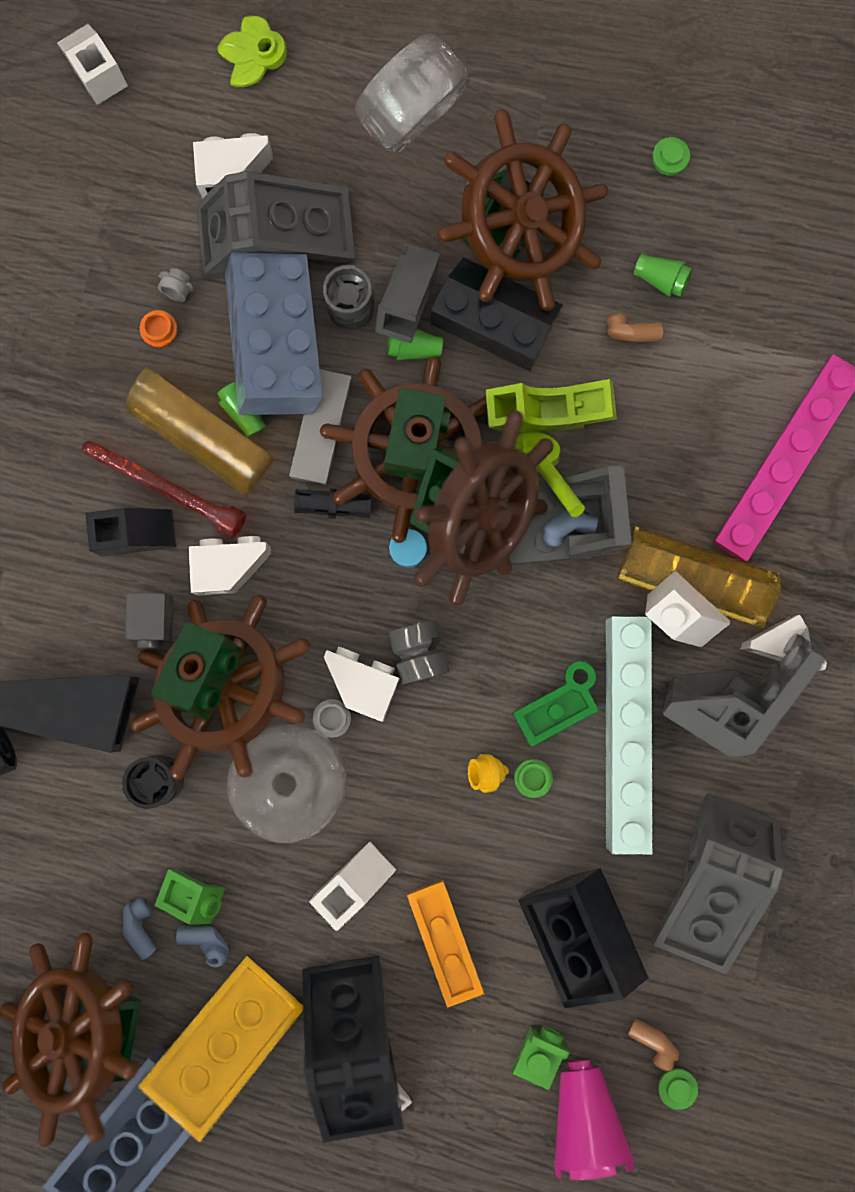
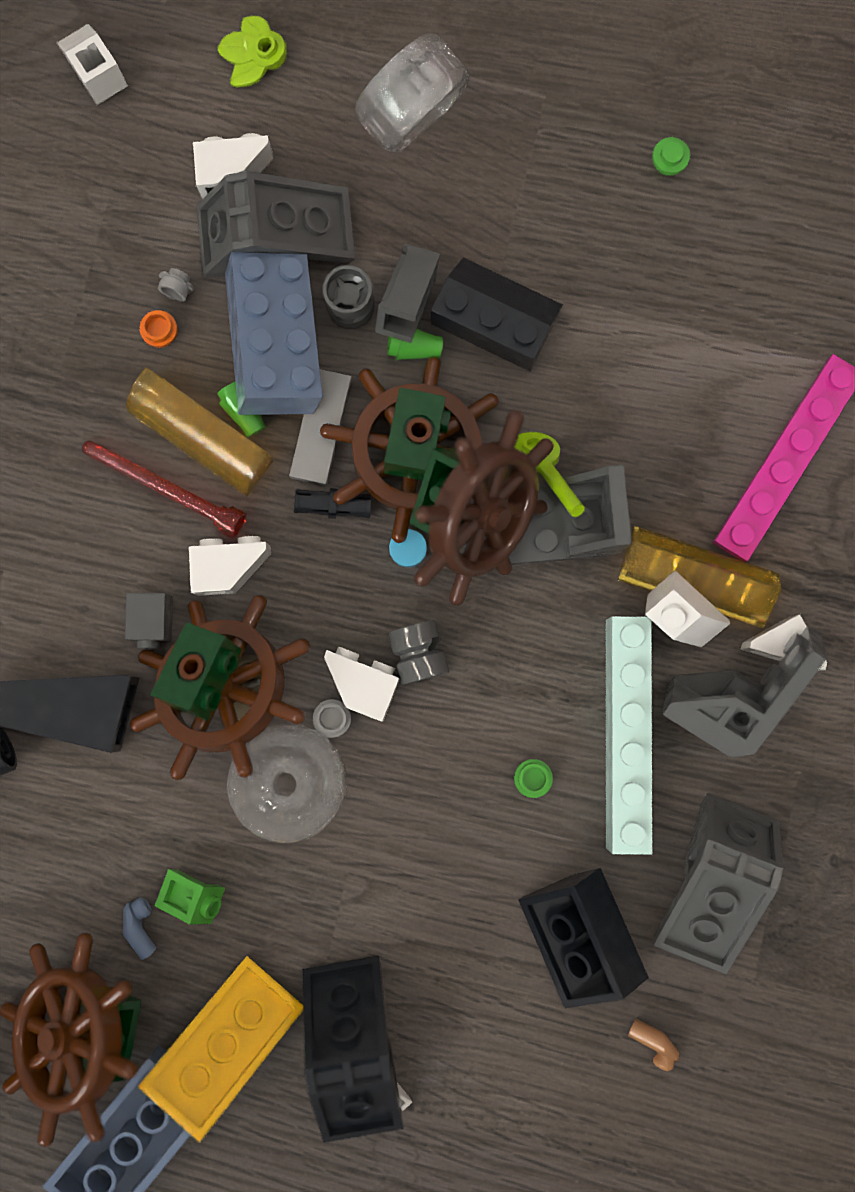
(130, 530): black slope -> none
(149, 782): black wheel -> none
(208, 939): sand blue arm -> none
(352, 886): white slope -> none
(445, 943): light orange plate -> none
(486, 773): yellow plate -> none
(507, 208): reddish brown brick -> none
(541, 1056): bright green bracket -> none
(552, 407): lime arch -> none
(558, 708): green hinge -> none
(564, 524): sand blue arm -> none
(588, 1127): dark pink cone -> none
(635, 332): medium nougat arm -> none
(664, 274): bright green cone -> none
(678, 1088): bright green plate -> none

